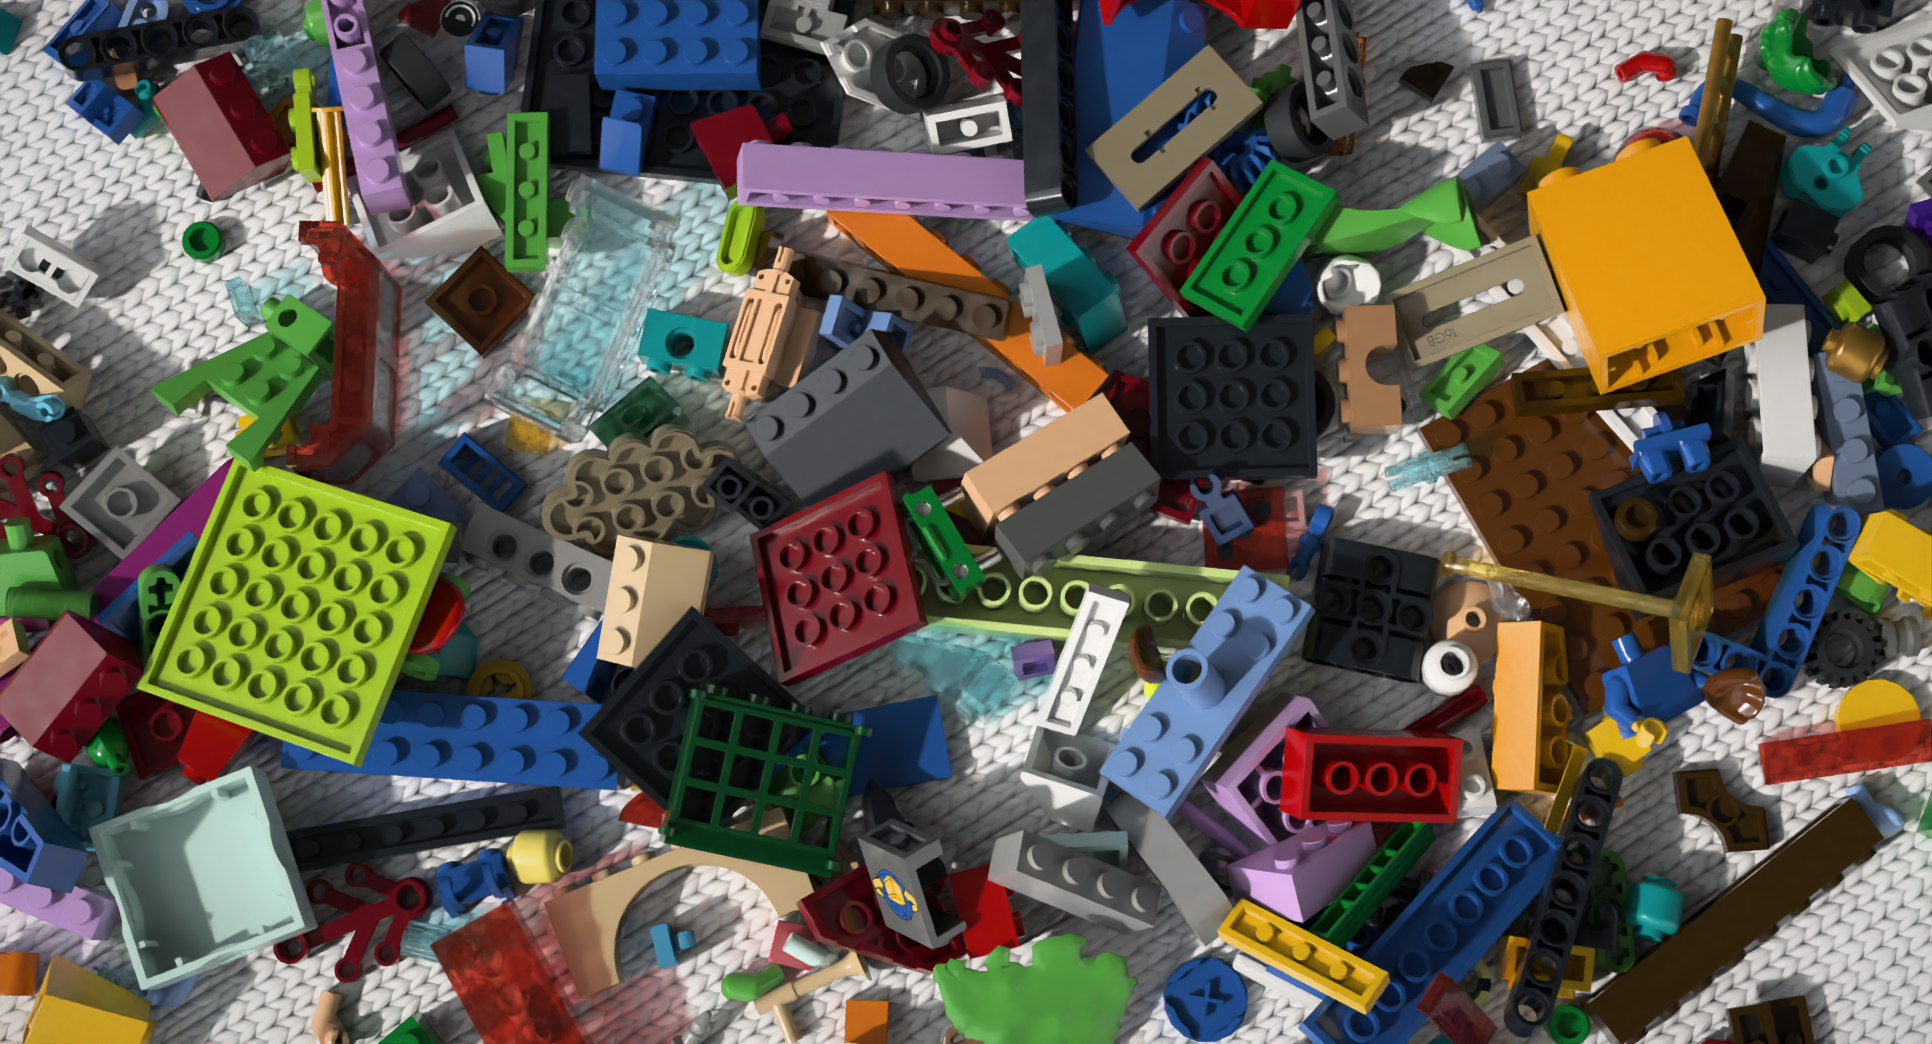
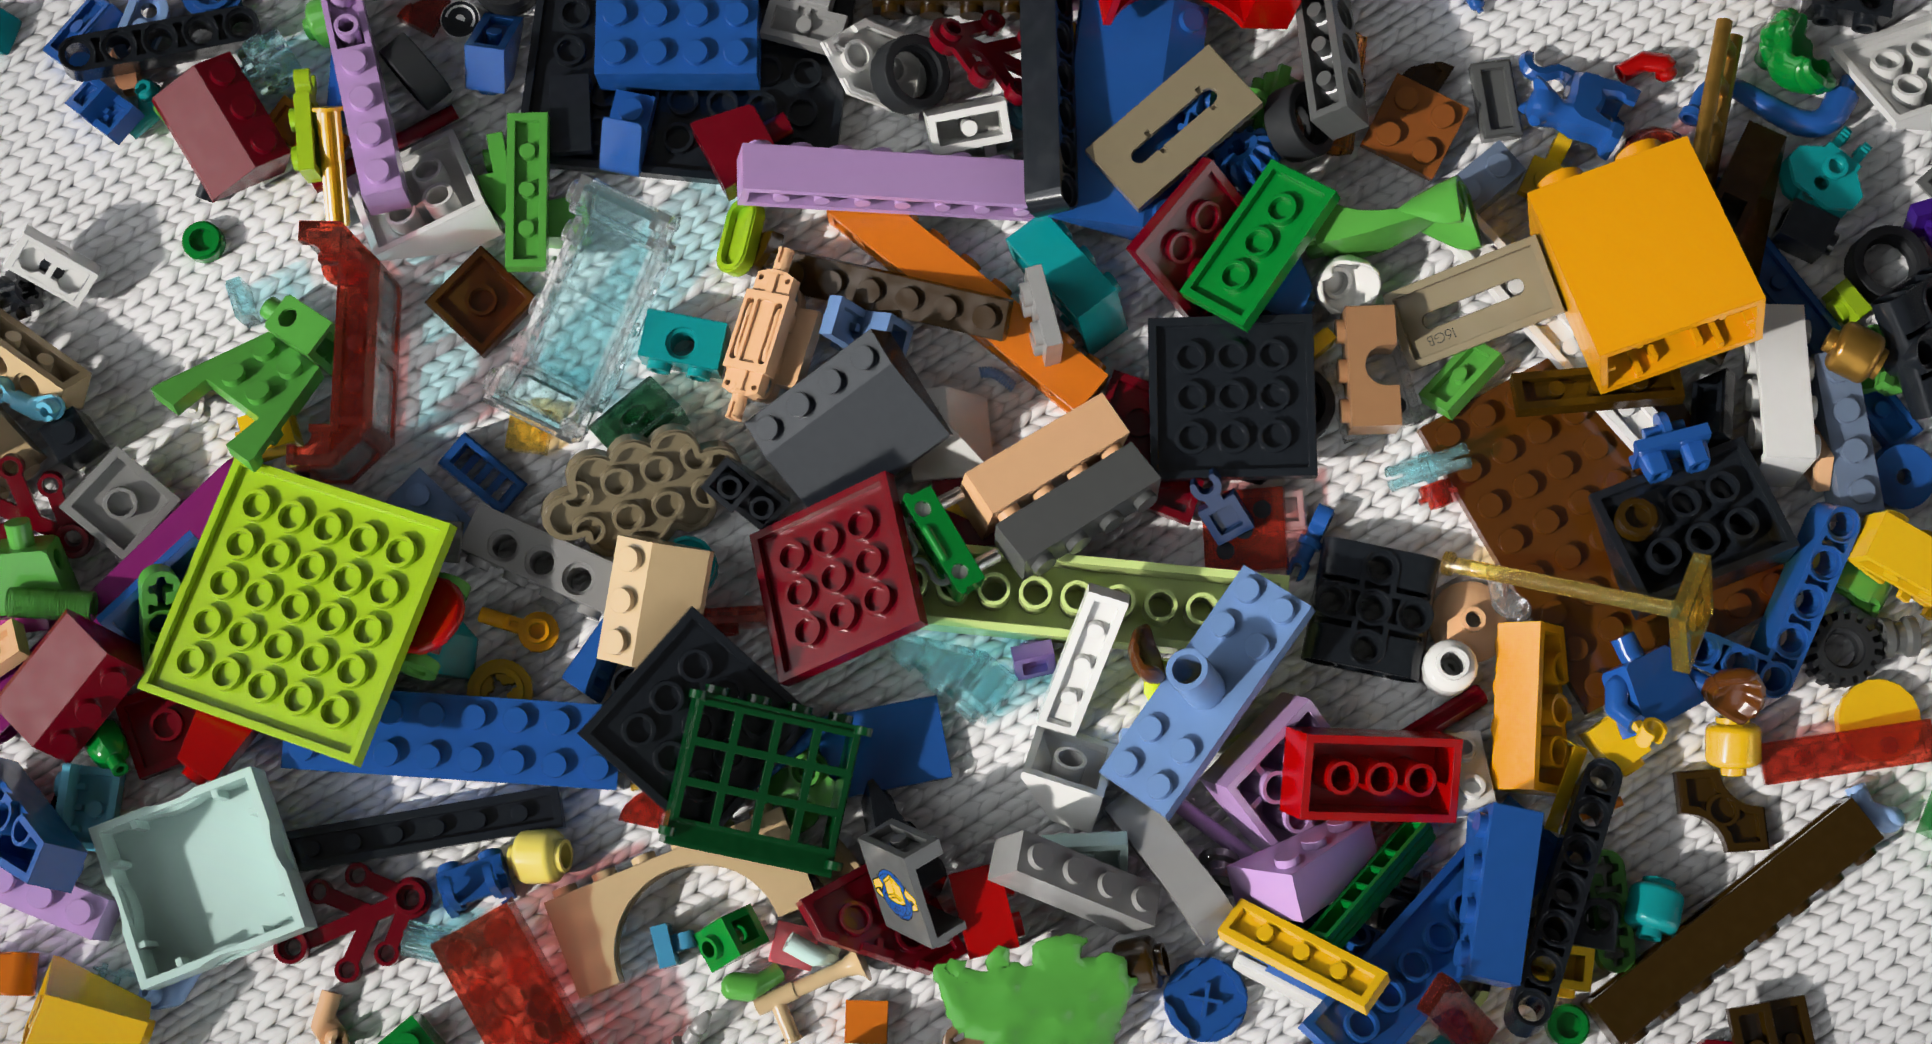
(536, 631): none -> light orange plate
(731, 938): none -> green brick
(1145, 961): none -> dark brown head
(1414, 127): none -> dark orange plate
(1437, 494): none -> clear red plate
(1497, 893): none -> blue wedge
(1587, 106): none -> blue animal
(1733, 746): none -> yellow head

